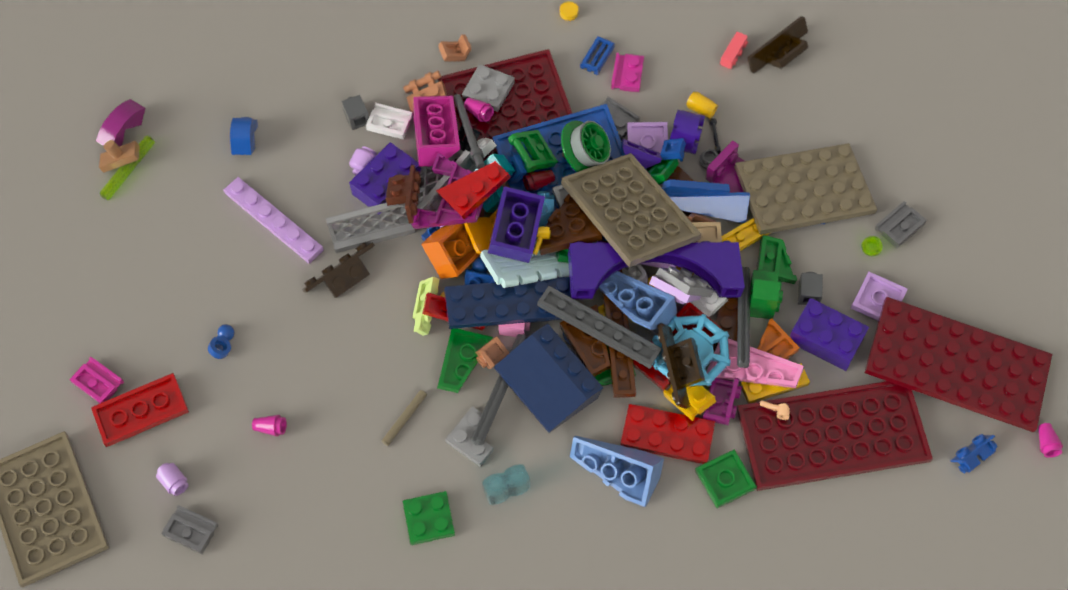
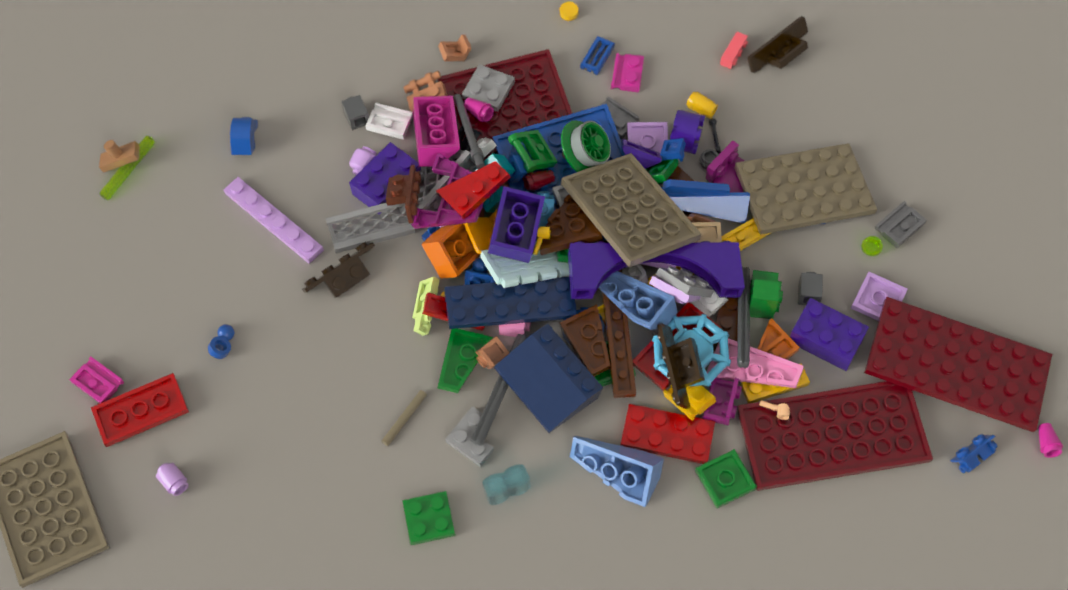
(123, 117): magenta brick -> none
(190, 529): flat silver plate -> none
(271, 425): dark pink cone -> none
(599, 327): dark grey plate -> none
(774, 258): green wing -> none

